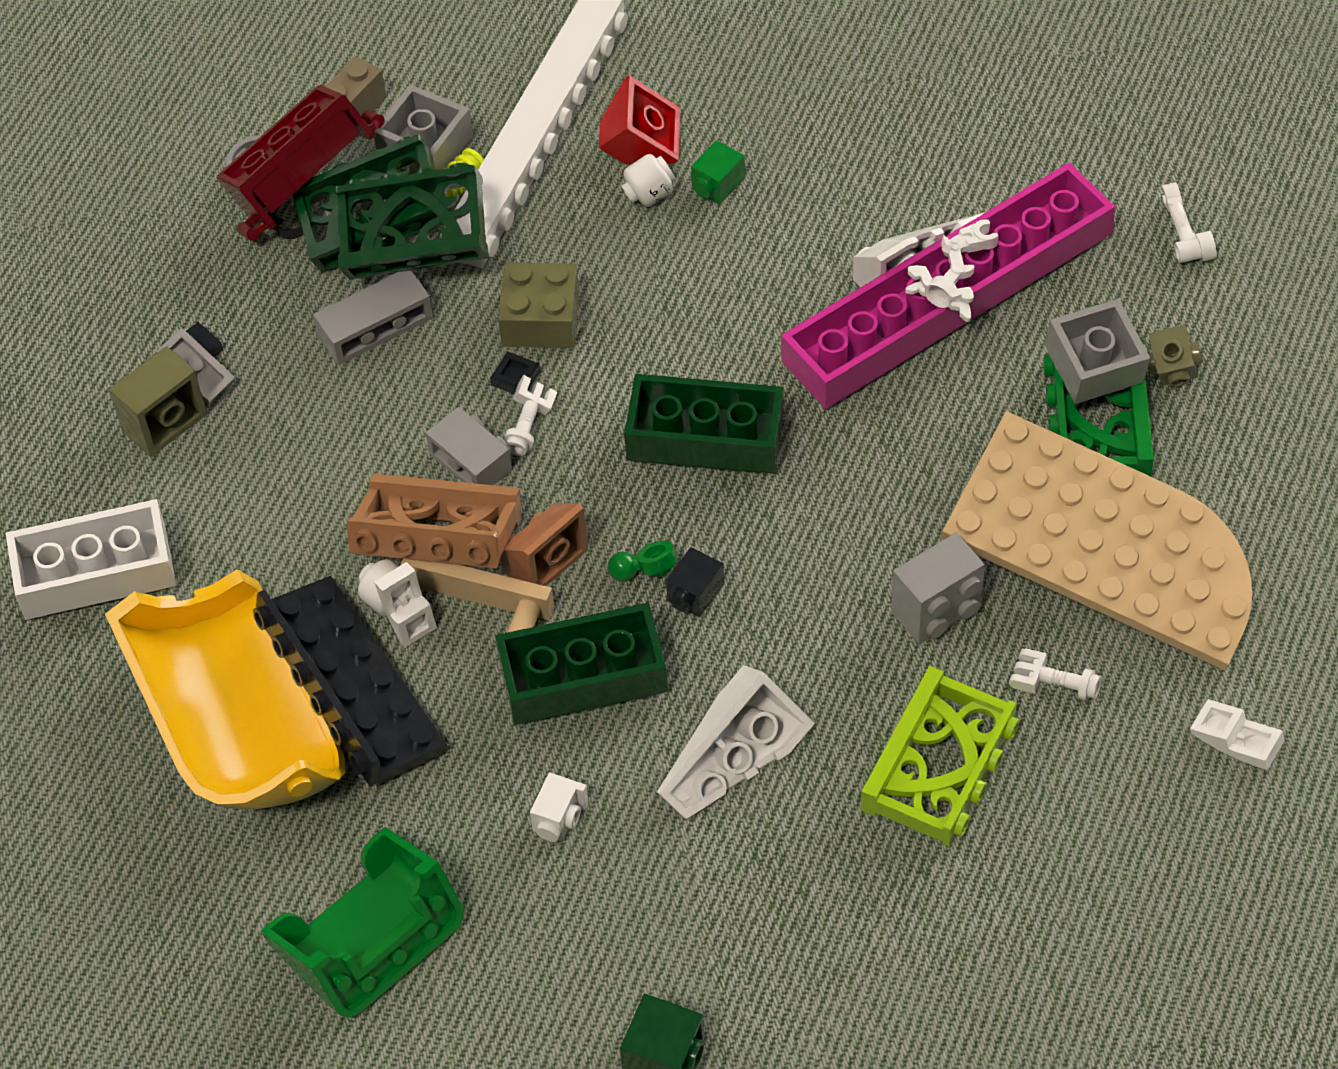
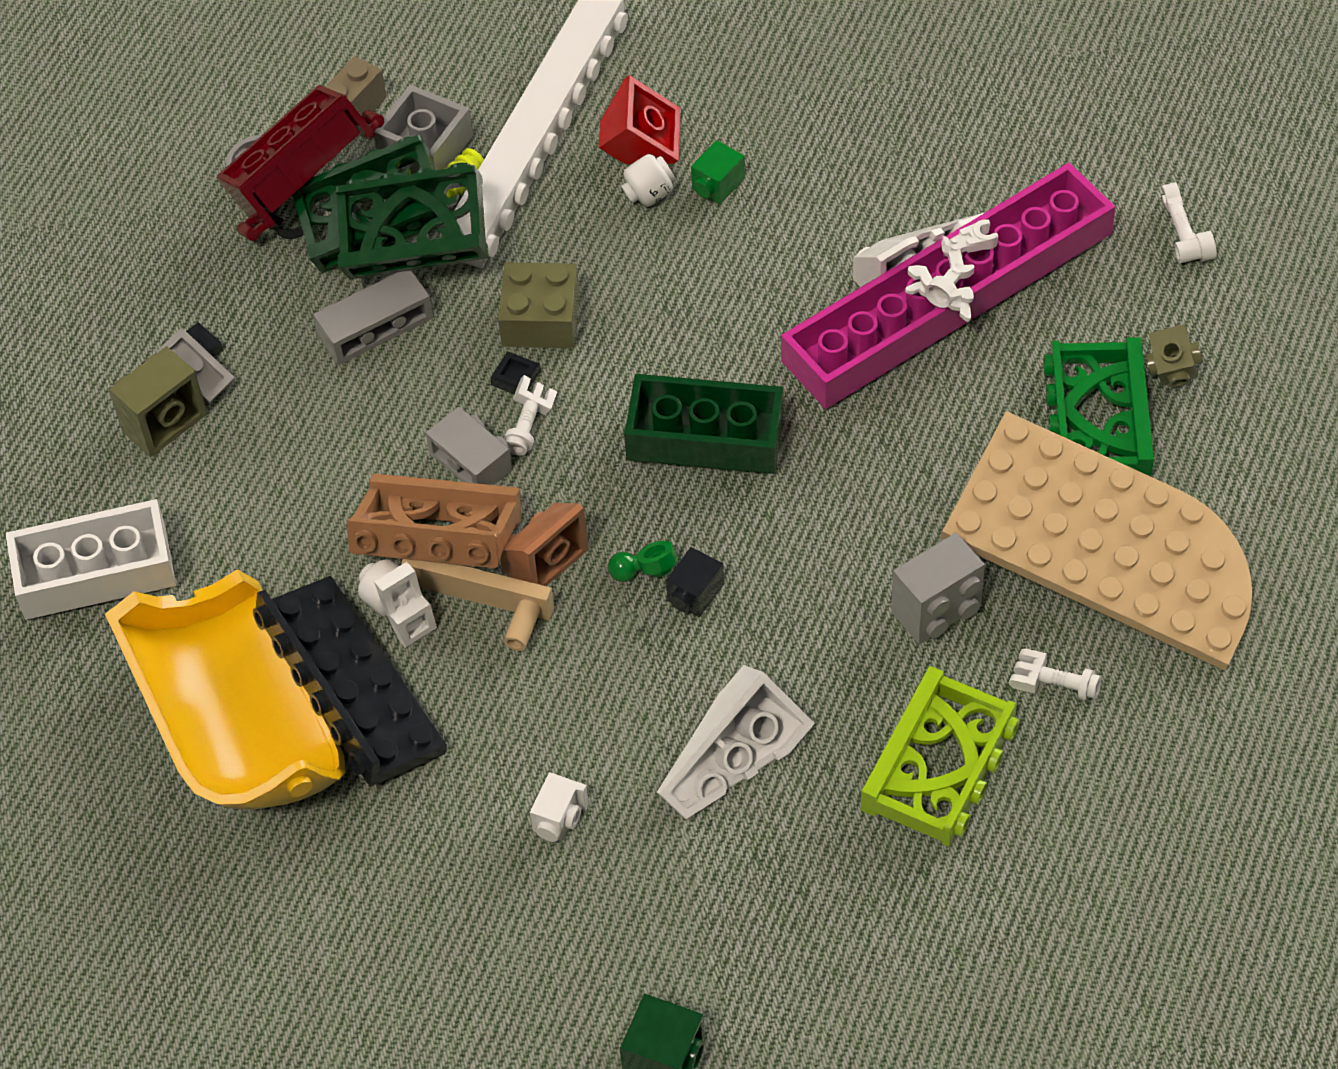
(373, 929): green windscreen -> none
(582, 663): dark green brick -> none
(1096, 351): light grey brick -> none
(1232, 734): white slope -> none

